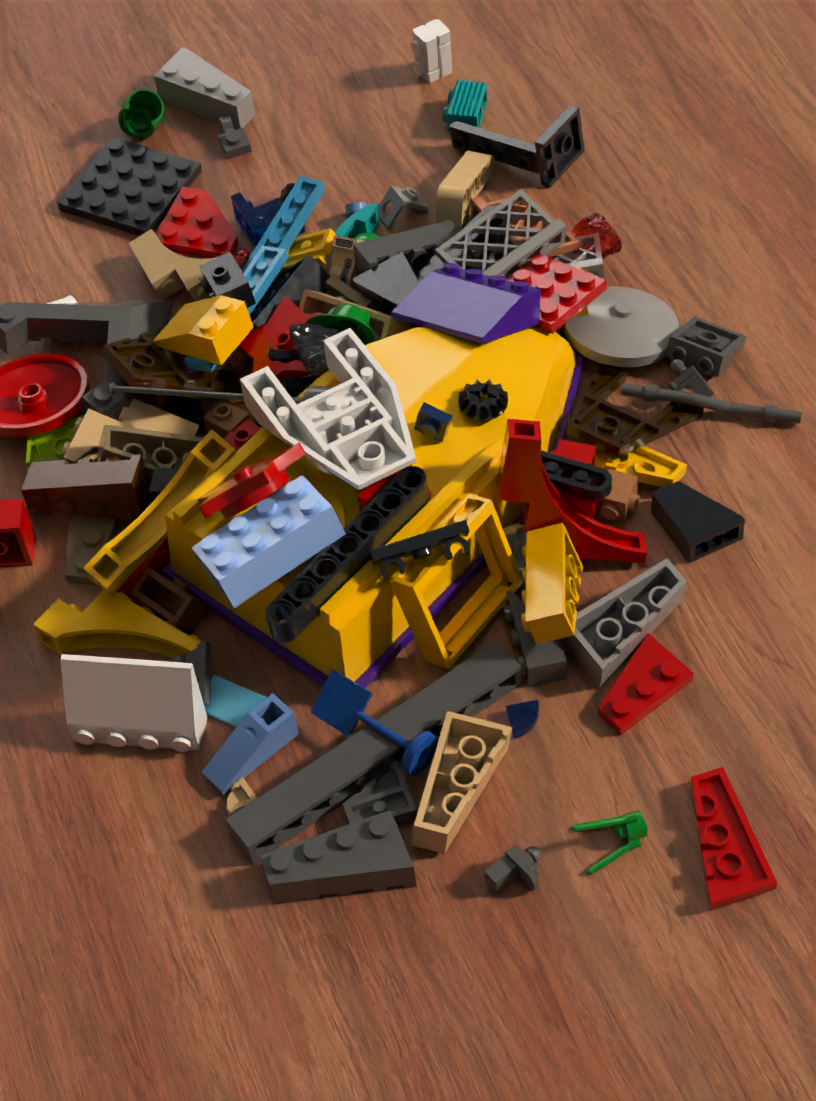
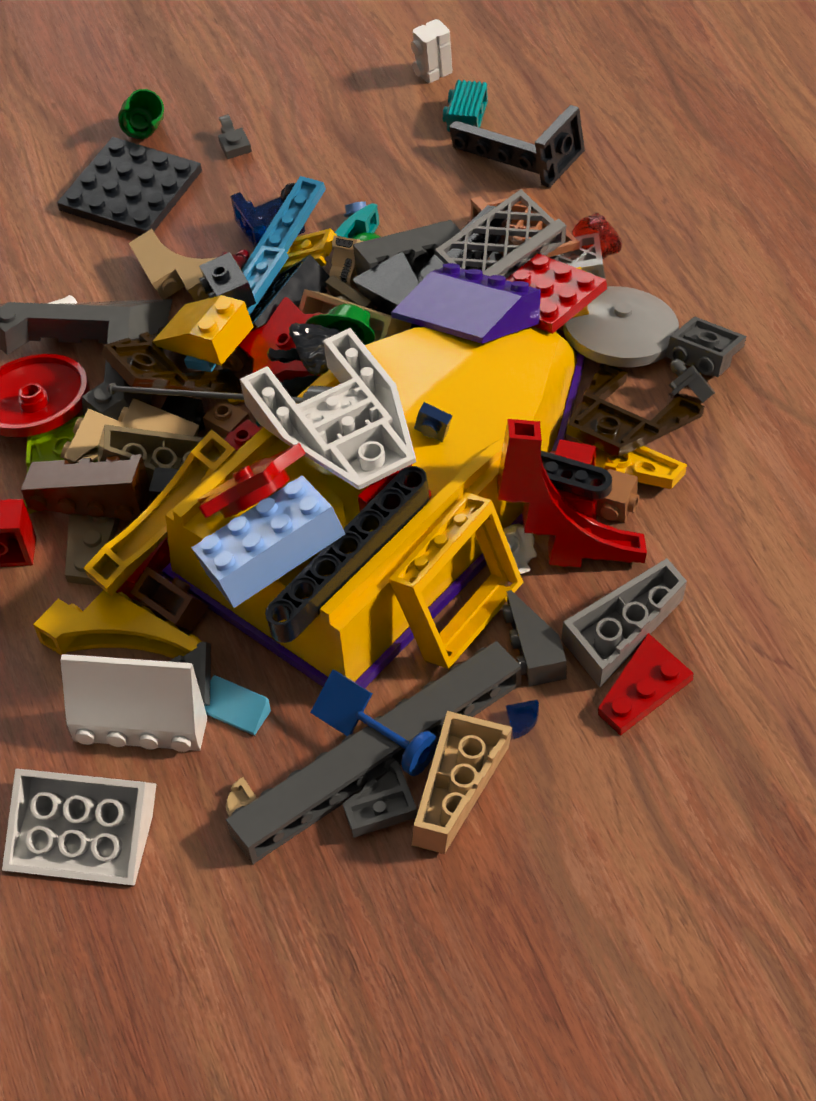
(78, 826): none -> white slope
(196, 226): red plate -> none
(203, 89): light grey wedge -> none
(251, 743): medium blue slope -> none
(340, 861): dark grey wedge -> none
(400, 198): light grey bracket -> none
(420, 547): black plate -> none
(461, 185): tan beam -> none
(491, 407): black gear -> none
(512, 865): dark grey piece -> none
(550, 583): yellow wedge -> none
(626, 827): green plant -> none
(652, 393): dark grey bar -> none
(695, 521): black slope -> none
(729, 849): red wing -> none

